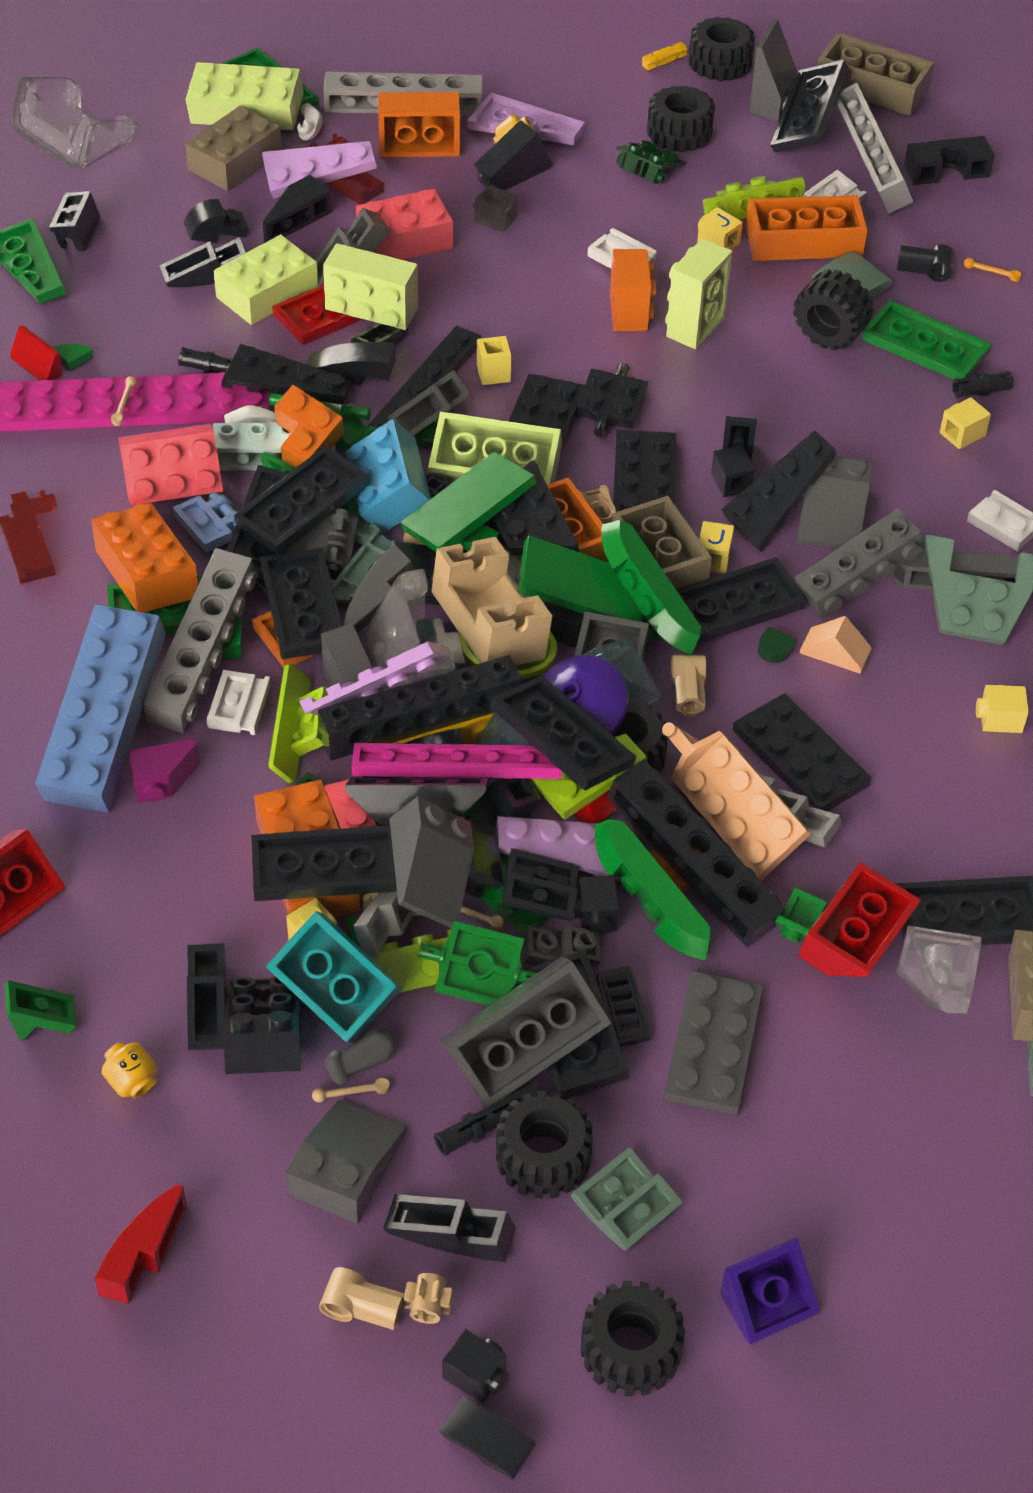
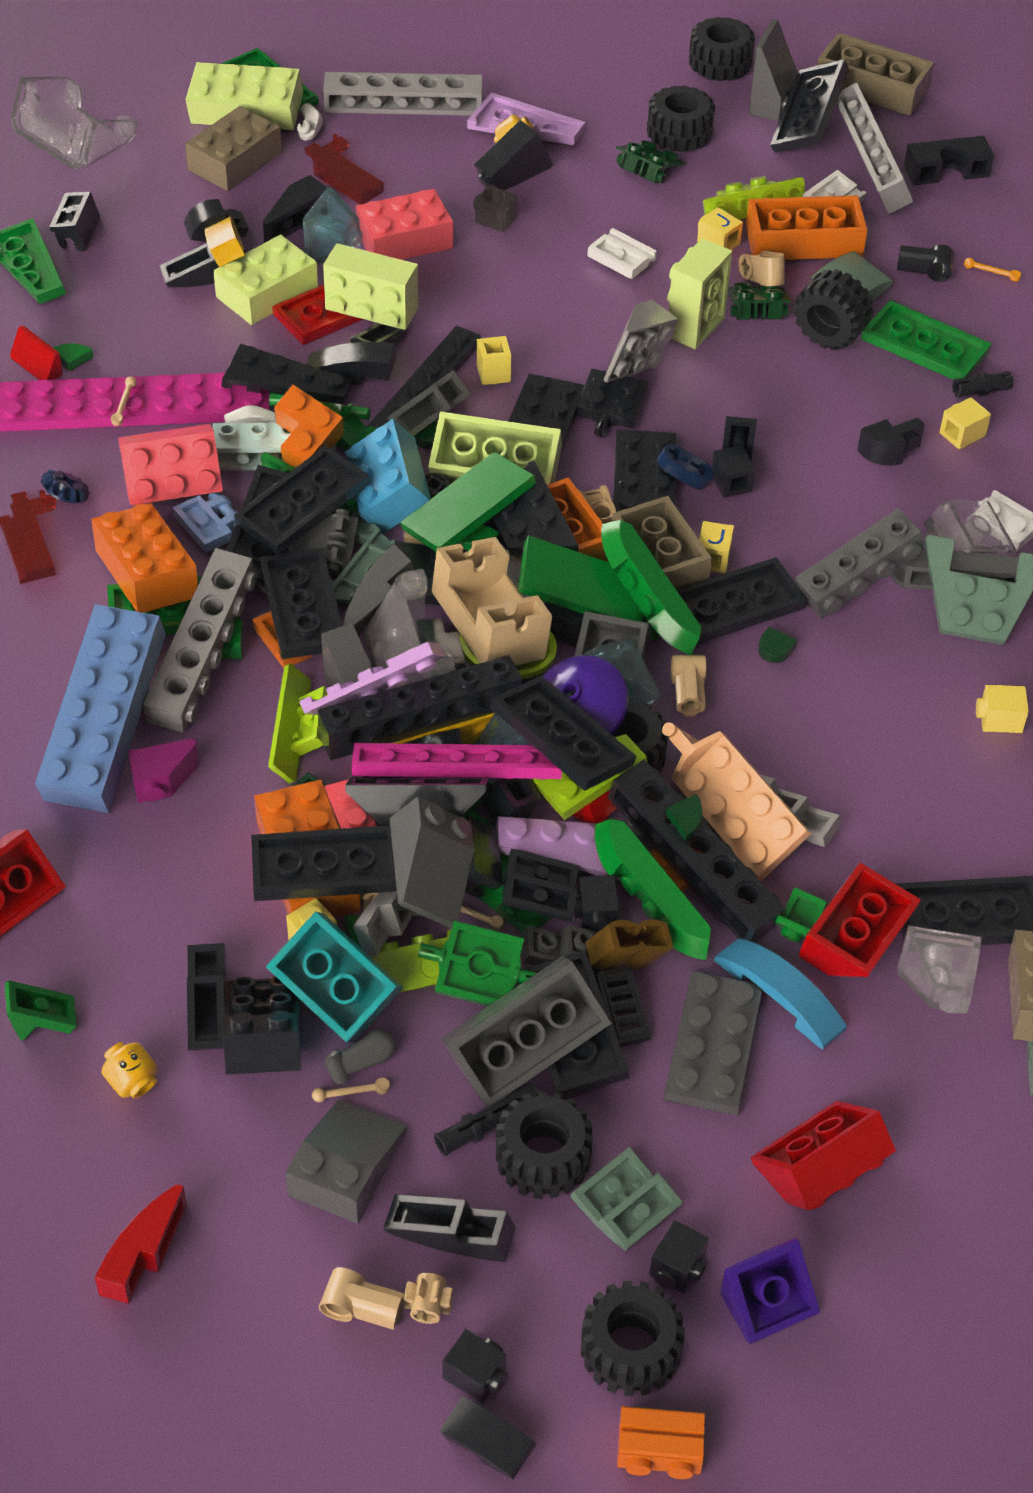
(65, 486): none -> dark blue gear
(203, 361): black pin -> none
(224, 241): none -> yellow slope
(238, 702): white plate -> none
(322, 162): lavender wing -> none
(330, 223): none -> clear light blue slope
(364, 233): dark grey slope -> none
(419, 124): orange brick -> none
(629, 944): none -> pearl gold brick
(632, 289): orange brick -> none
(642, 341): none -> light grey slope
(661, 1441): none -> orange brick
(664, 56): yellow axle -> none
(679, 1257): none -> black brick
(685, 466): none -> dark blue beam
(686, 815): none -> dark green tile
(744, 295): none -> dark green hinge
(764, 268): none -> tan piece
(767, 500): black wing -> none
(787, 986): none -> dark azure slope
(801, 753): black plate -> none
(825, 1154): none -> red slope
(835, 504): dark grey slope -> none
(837, 644): light nougat slope -> none
(888, 443): none -> black brick
(971, 525): none -> clear slope

